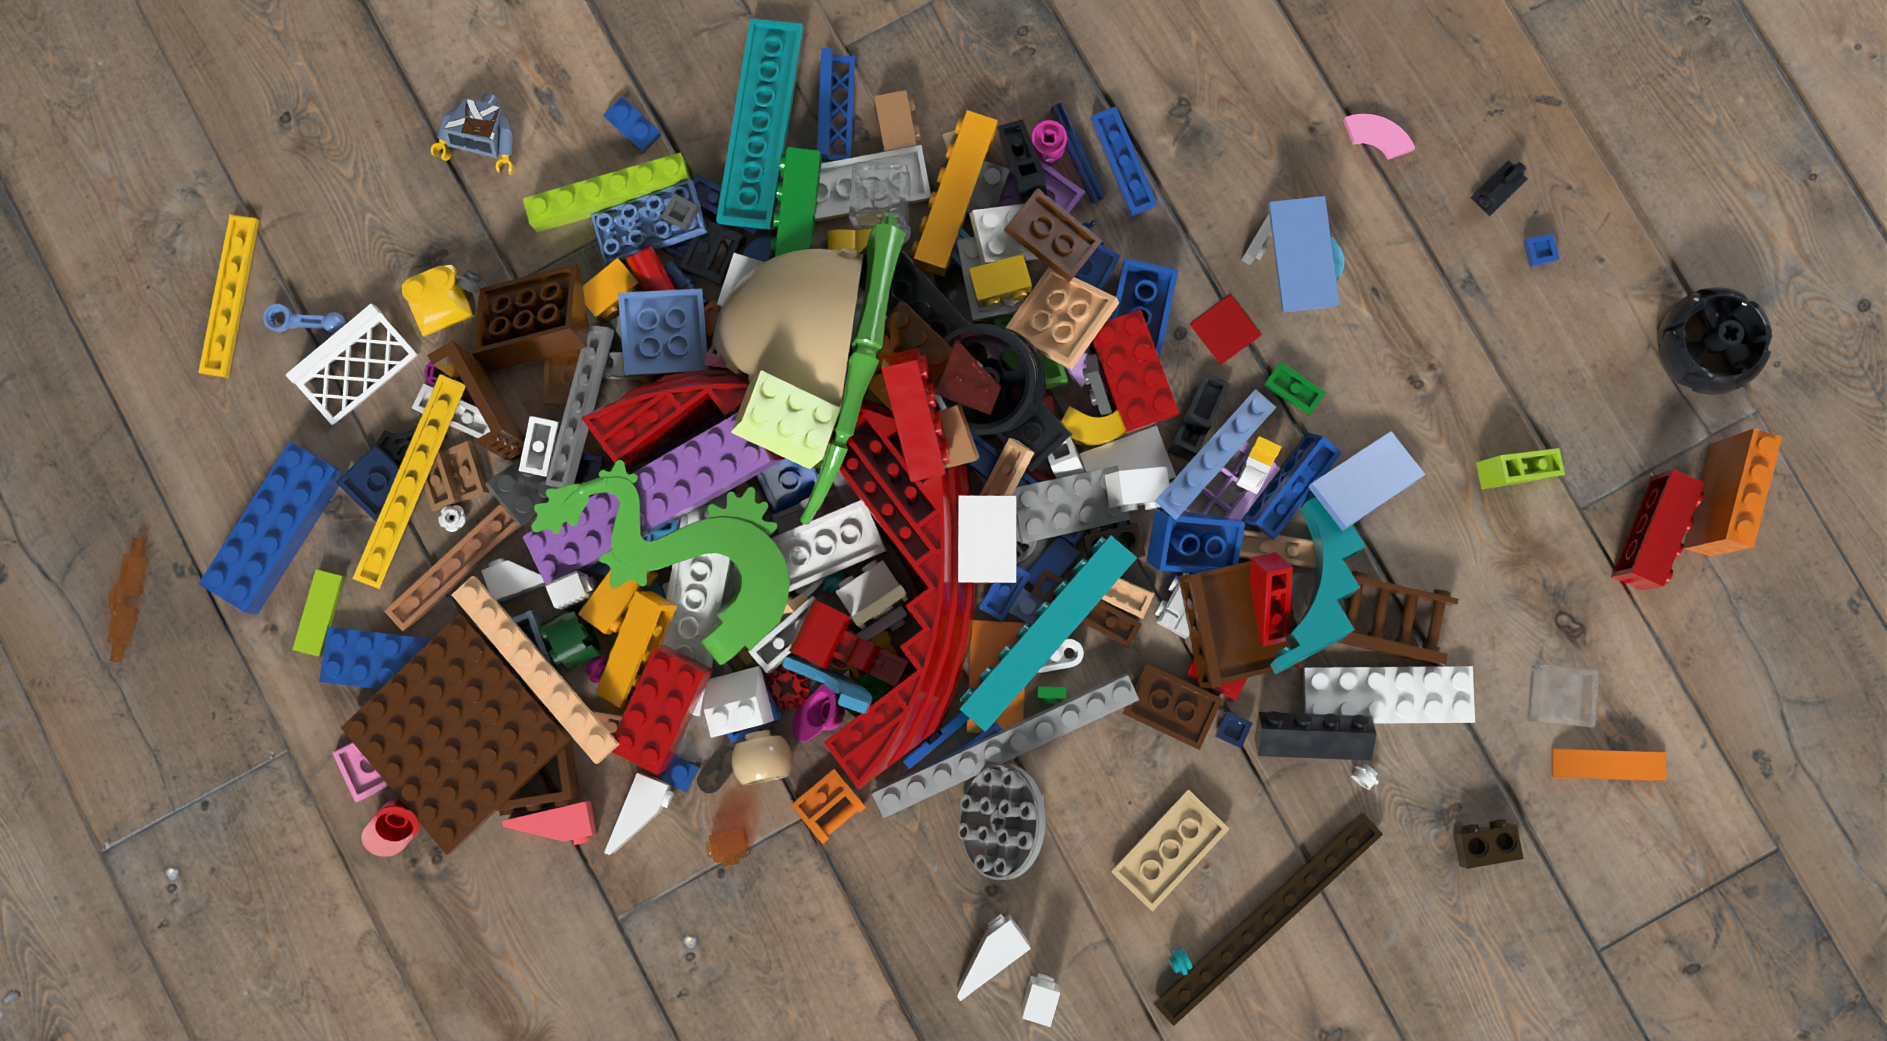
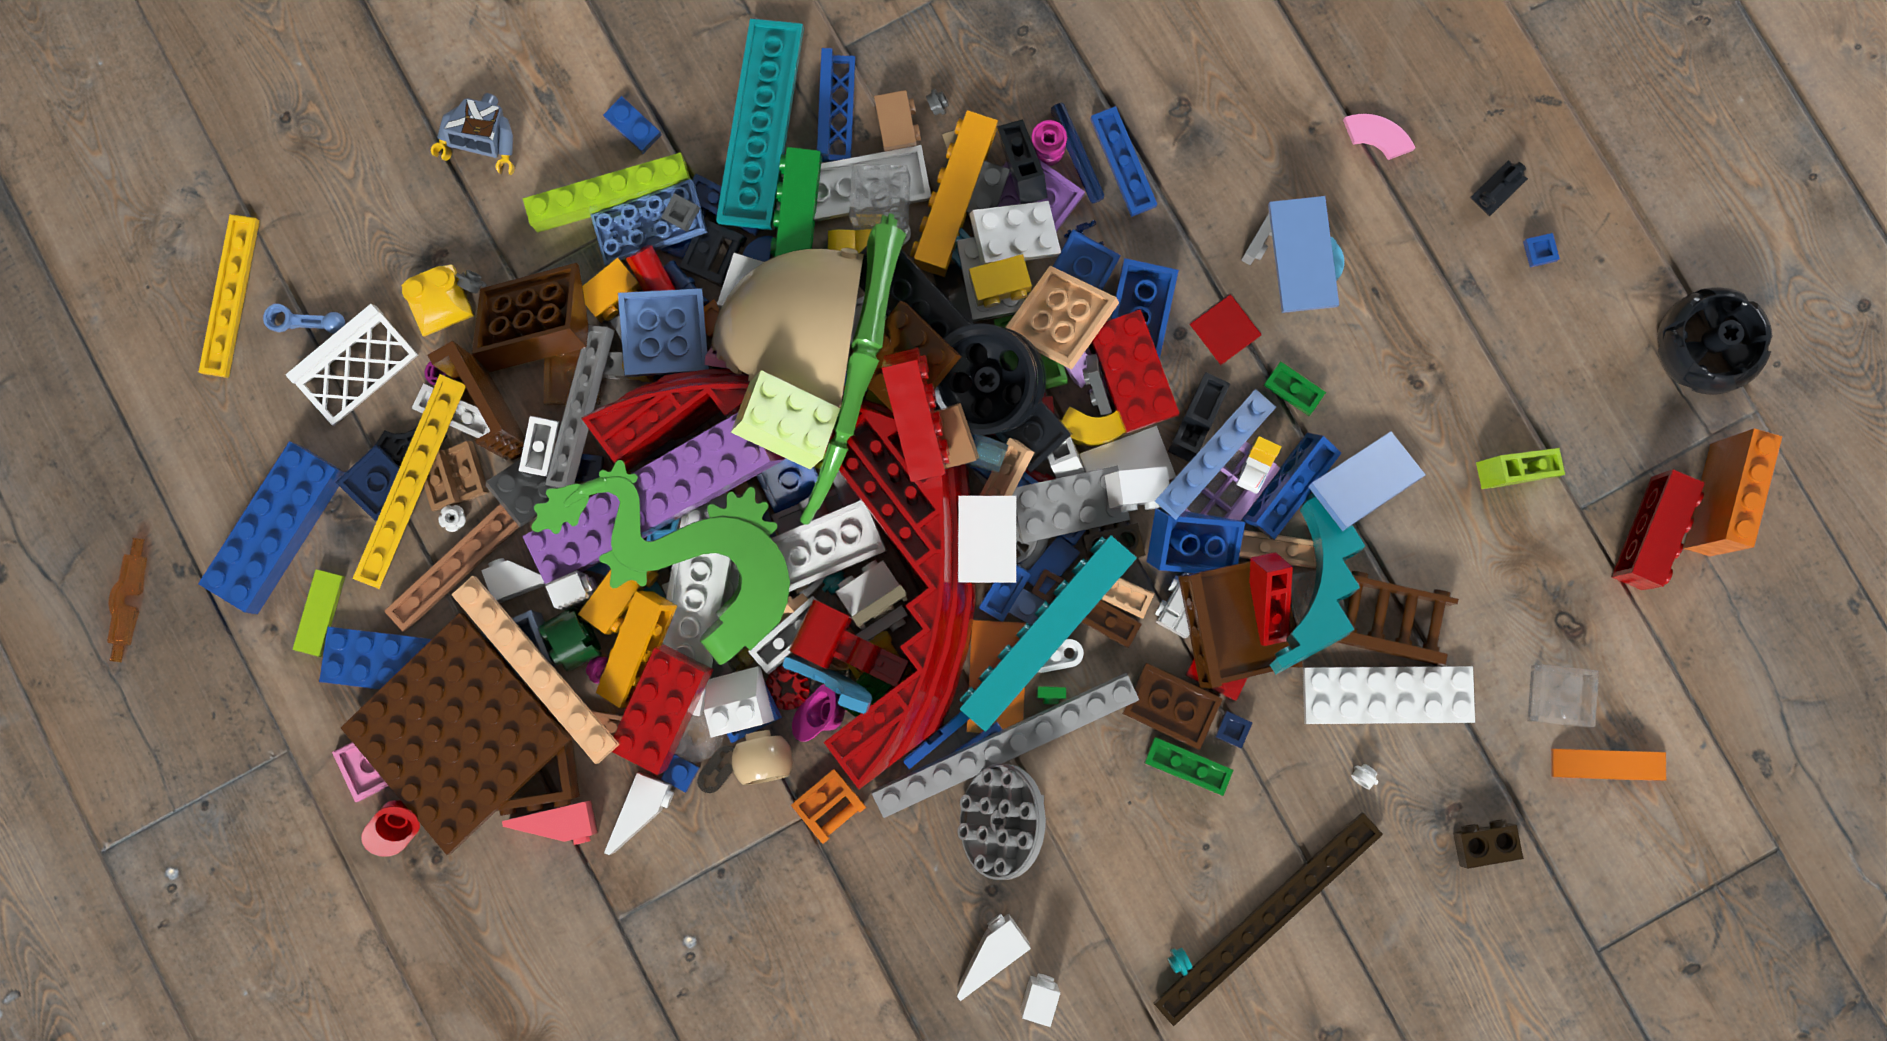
(728, 846): clear orange brick -> none
(937, 102): none -> dark grey plate
(967, 381): clear red wing -> none
(990, 454): none -> clear light blue brick
(1053, 235): reddish brown plate -> none
(1169, 850): tan plate -> none
(1188, 766): none -> green plate
(1315, 736): black brick -> none

